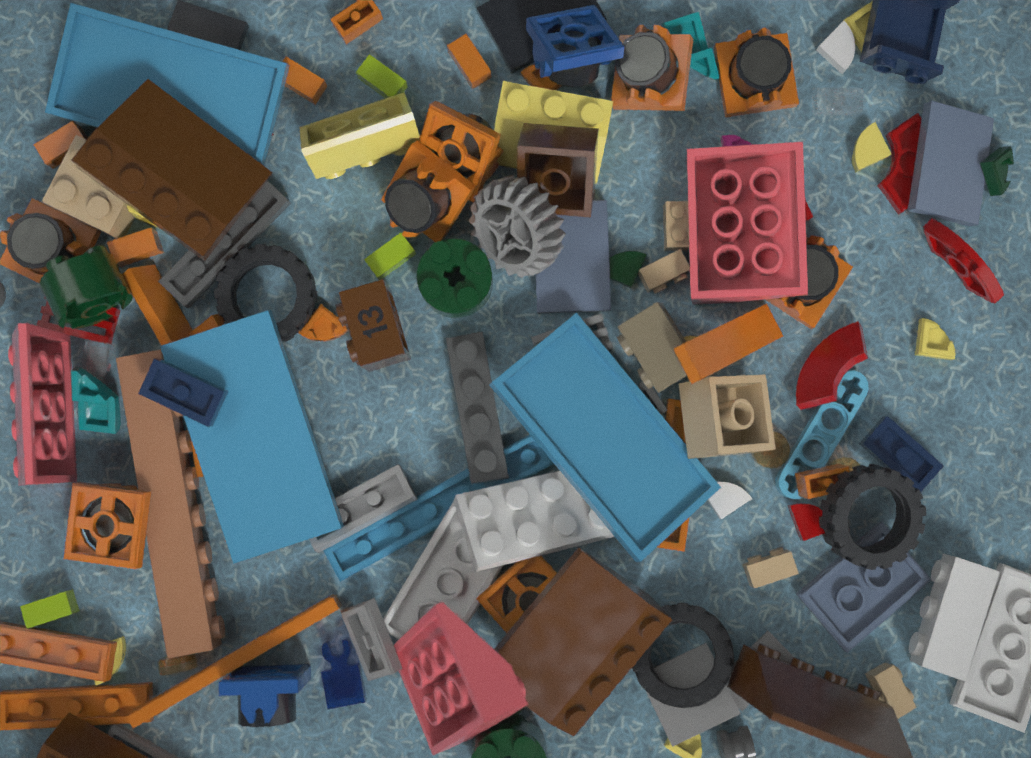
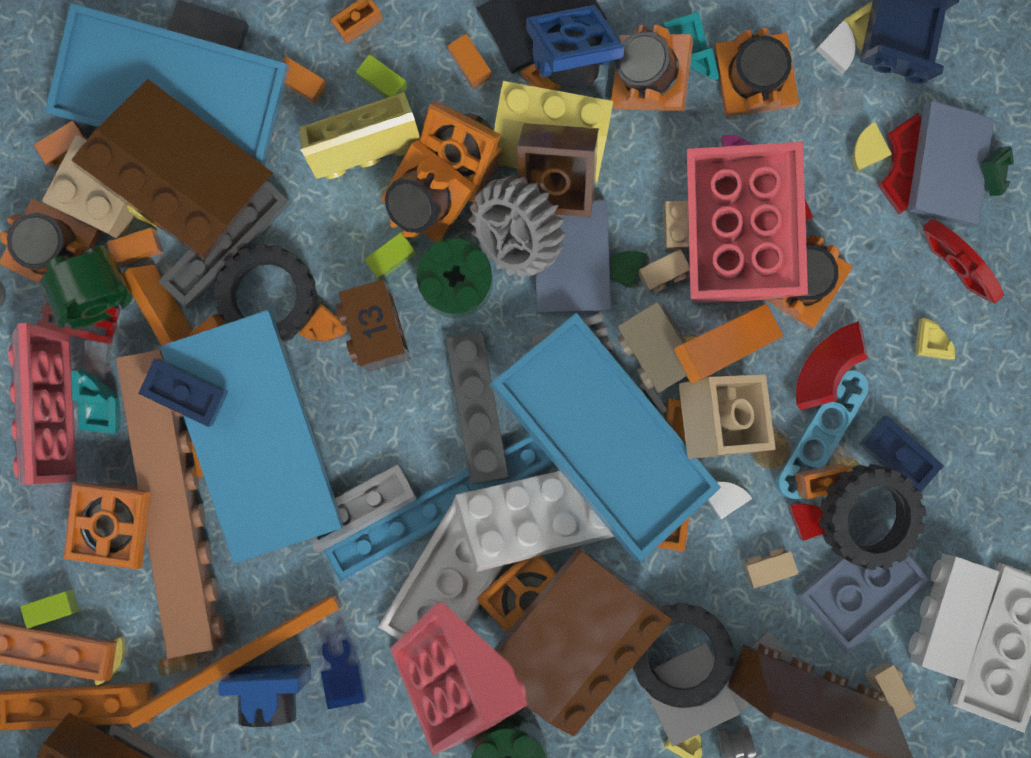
(374, 642): light grey tile -> none

